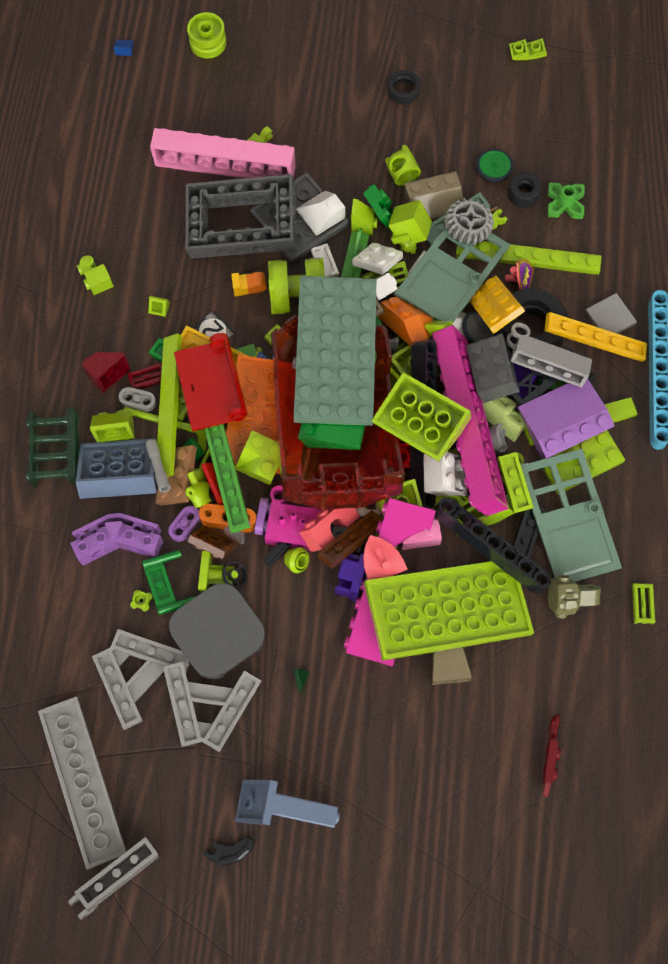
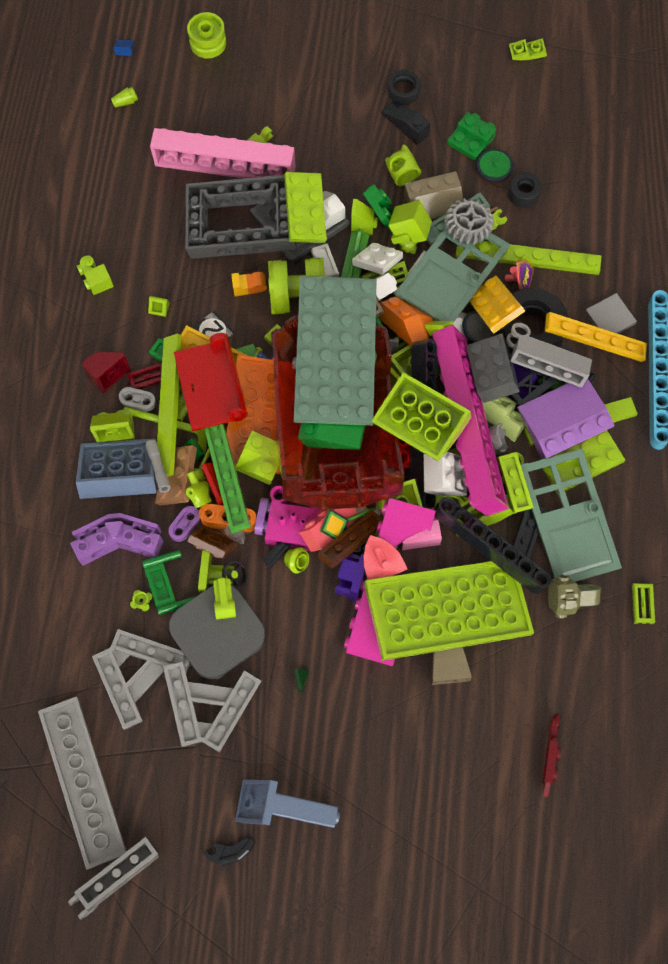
(70, 455): clear green fence -> none
(125, 97): none -> lime cone
(224, 602): none -> lime piece
(305, 207): none -> lime plate
(335, 524): none -> piece
(407, 121): none -> black slope
(472, 136): none -> green plate
(566, 200): bright green plant -> none

